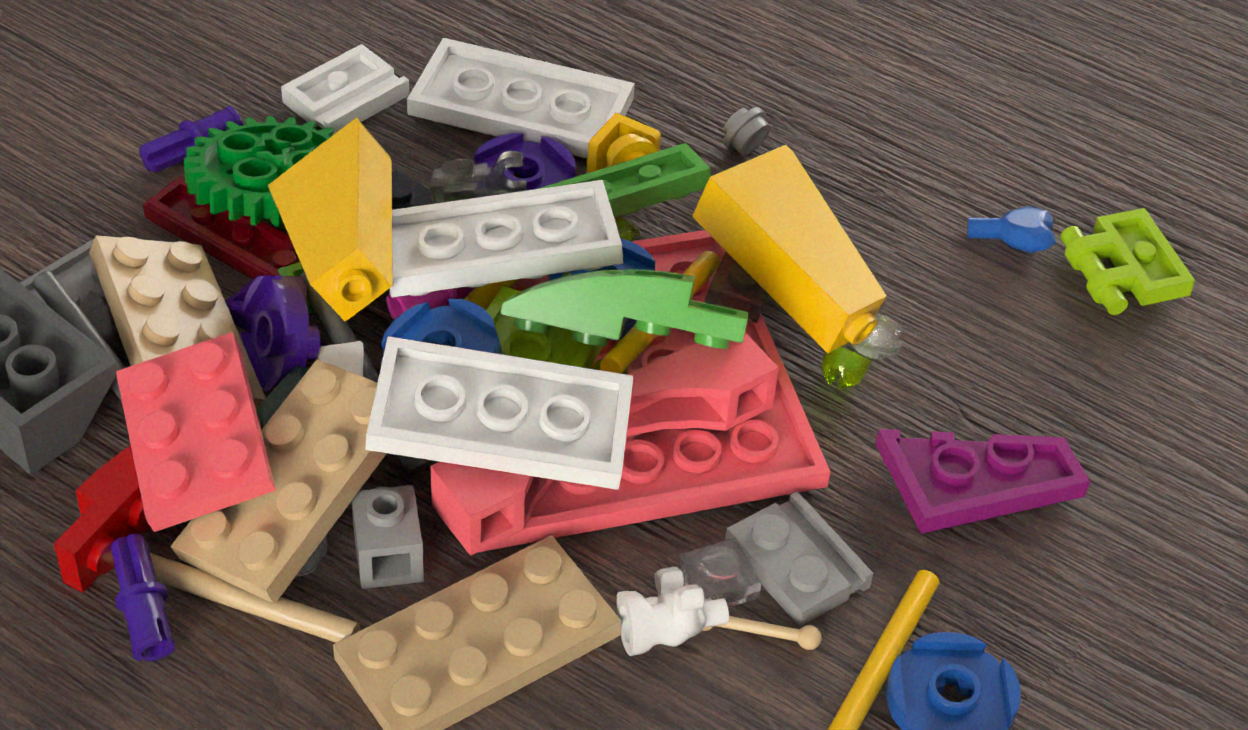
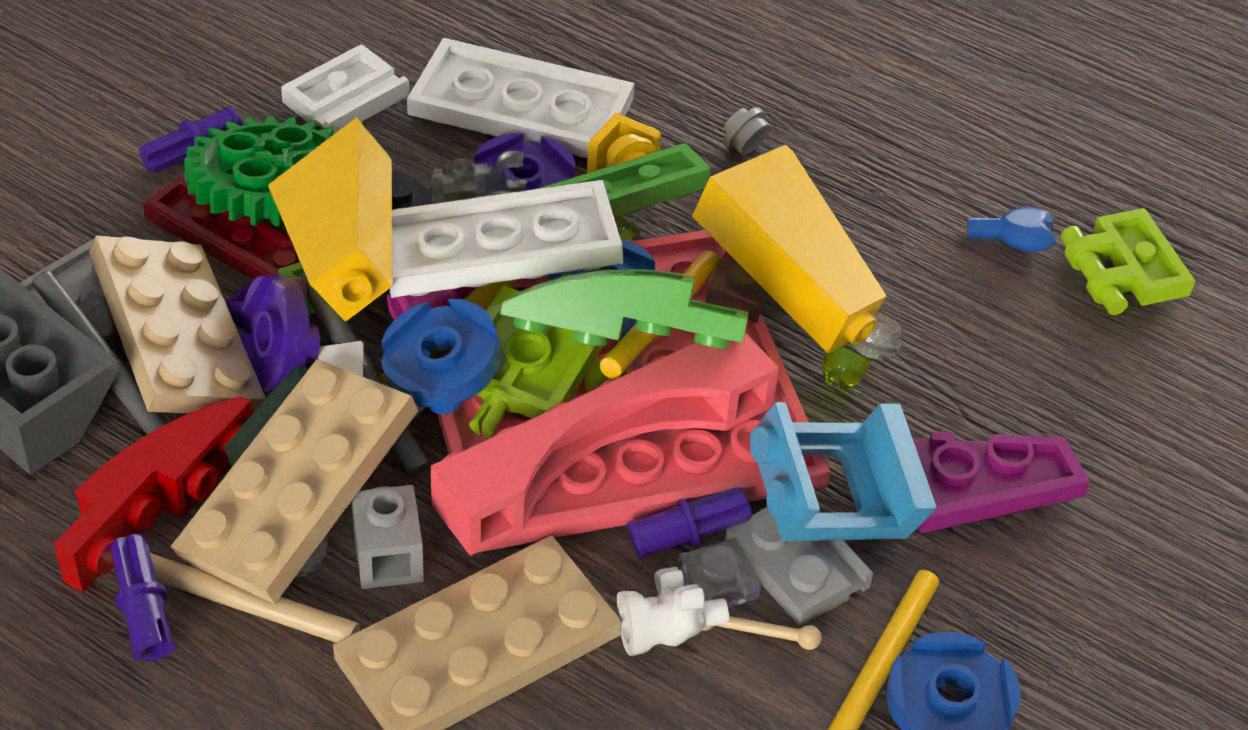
(194, 432): coral plate -> none
(500, 413): white plate -> none
(689, 522): none -> dark purple axle
(878, 465): none -> dark azure window

